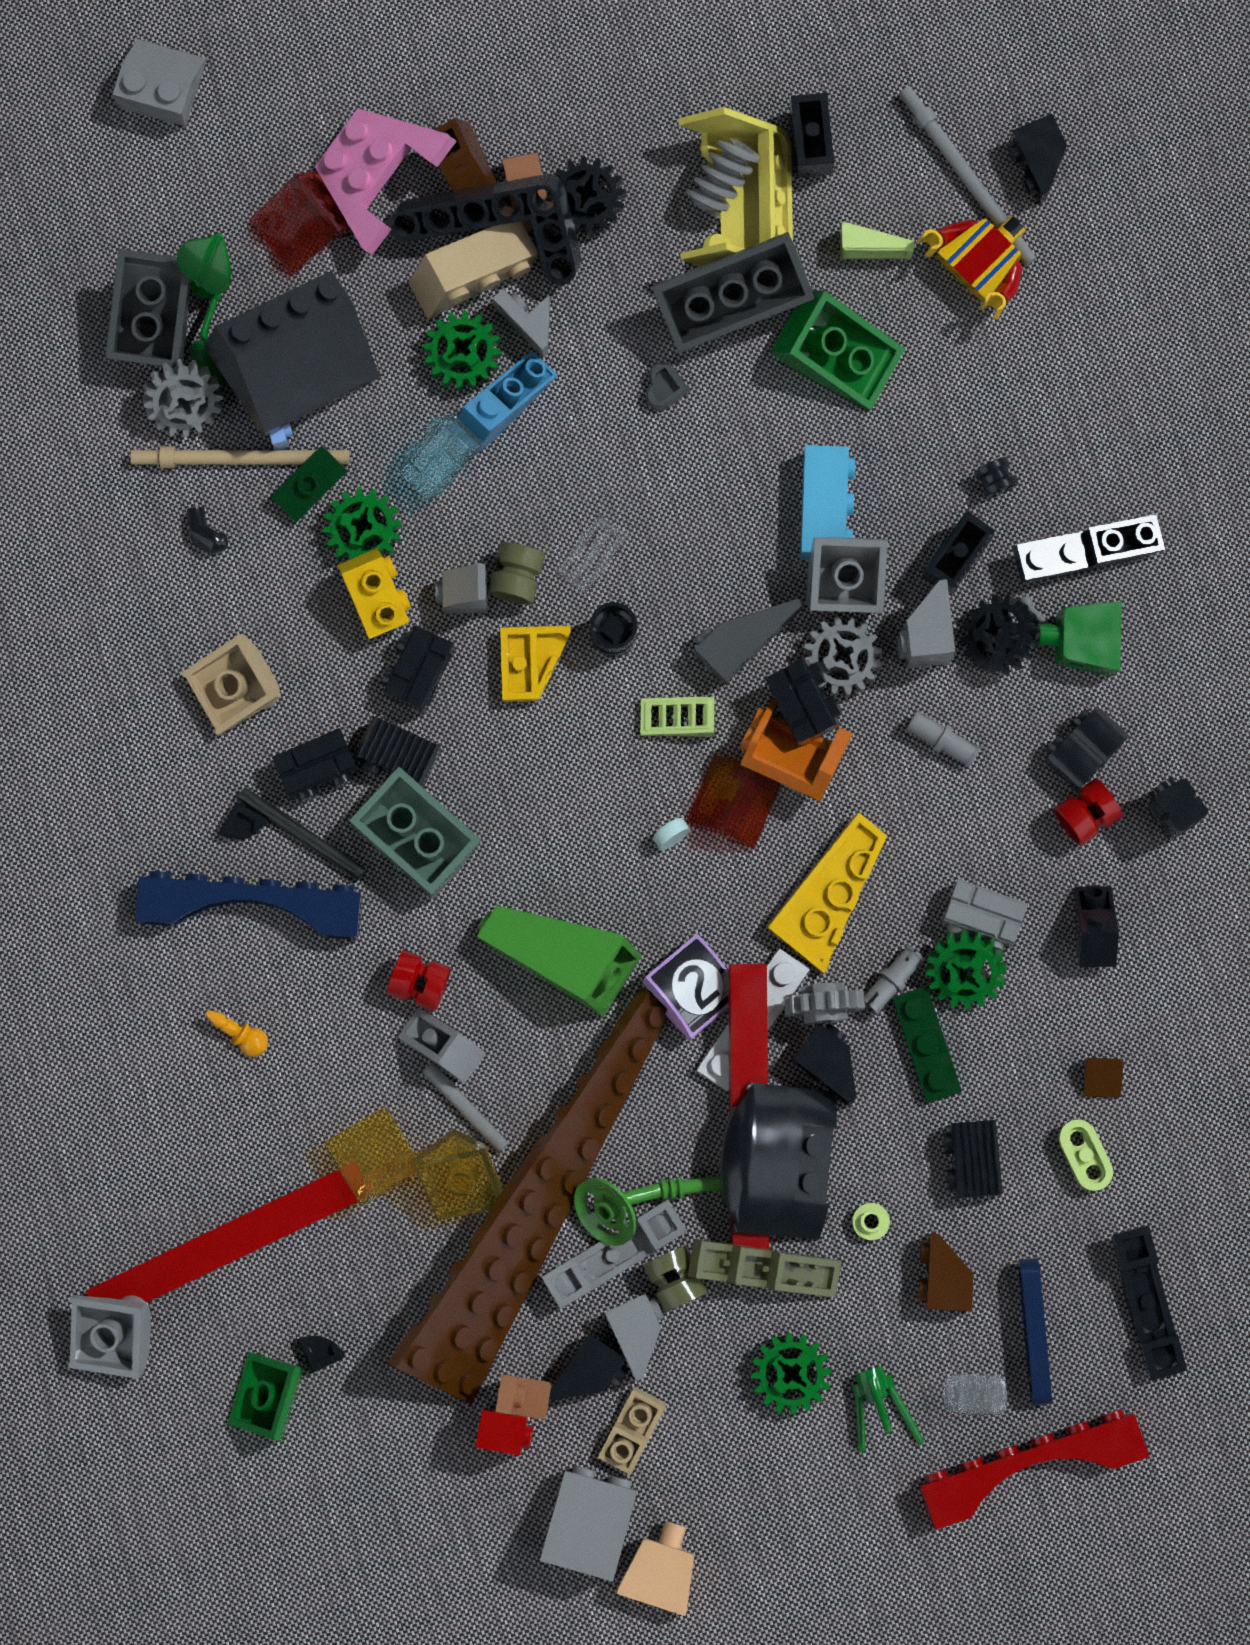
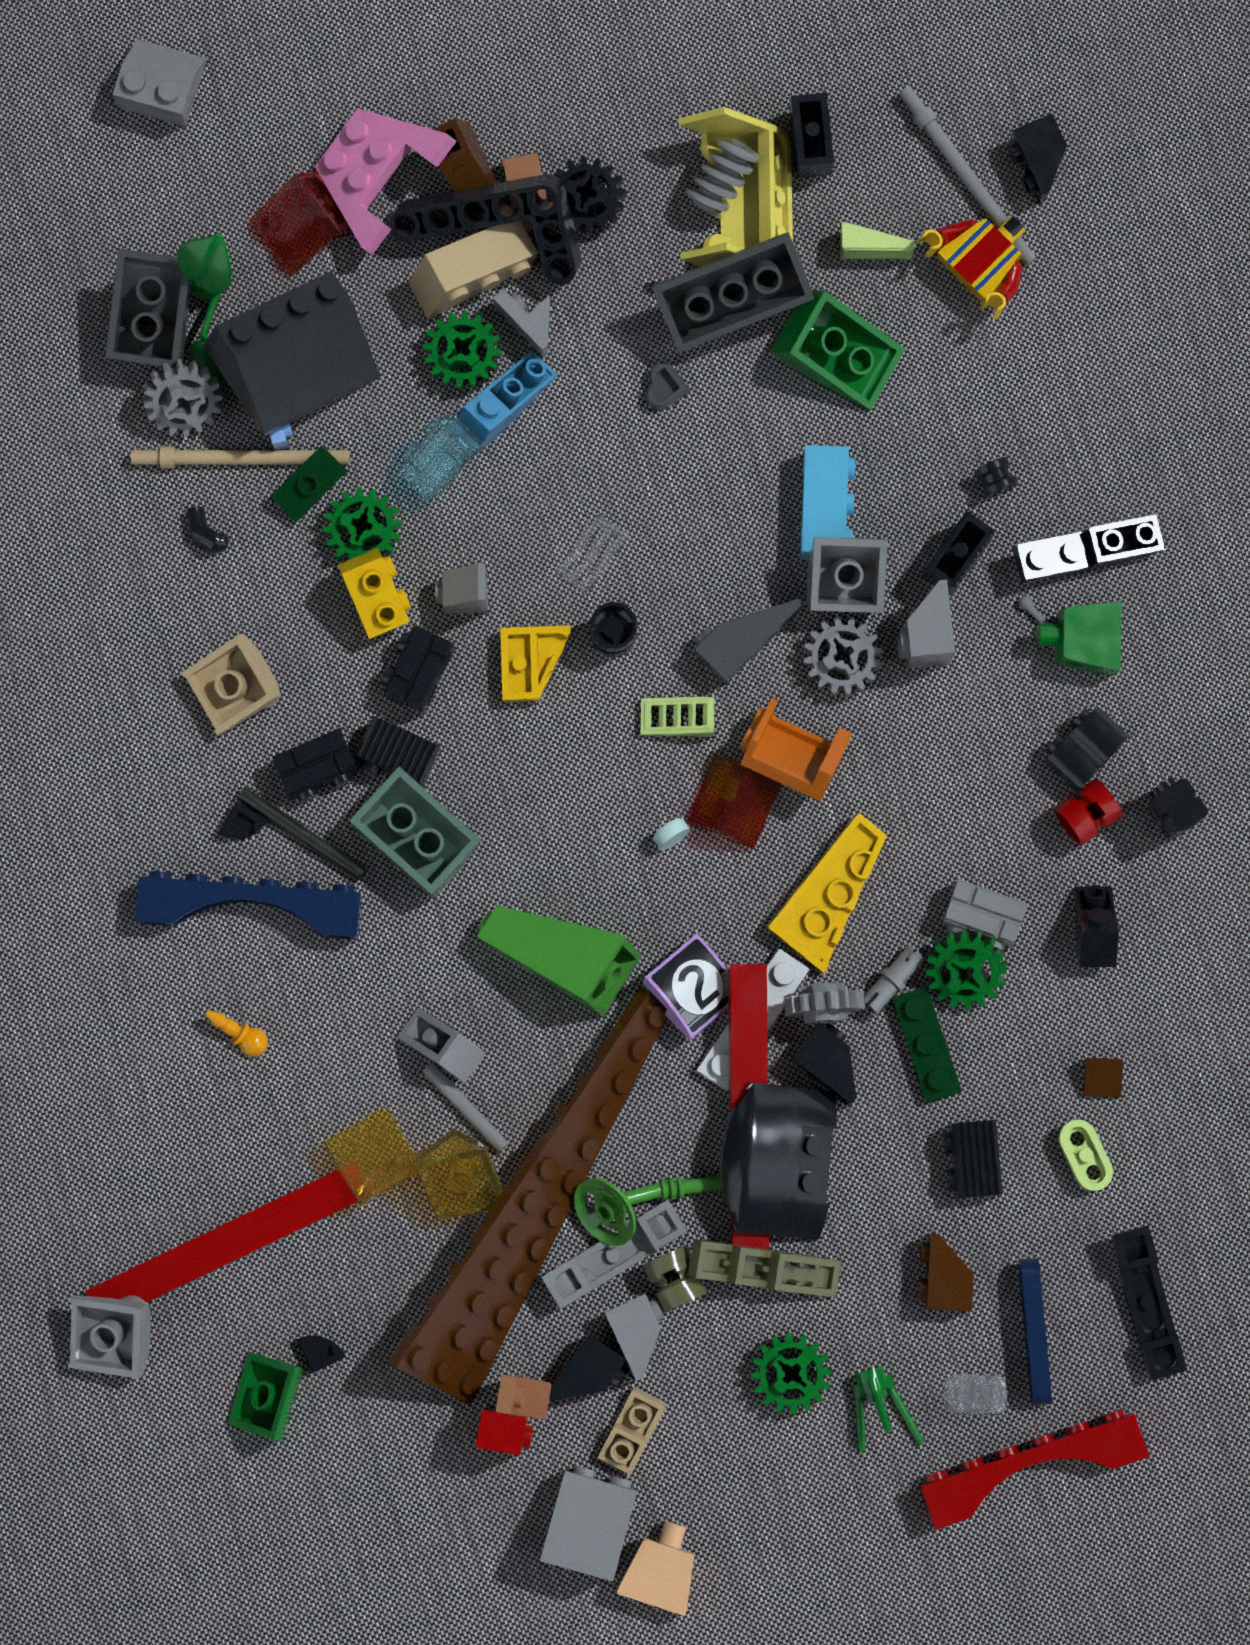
(406, 977): red wheel -> none
(515, 578): olive wheel -> none
(804, 700): black brick -> none
(860, 1227): yellowish green plate -> none
(943, 738): light grey pin -> none
(997, 631): black gear -> none

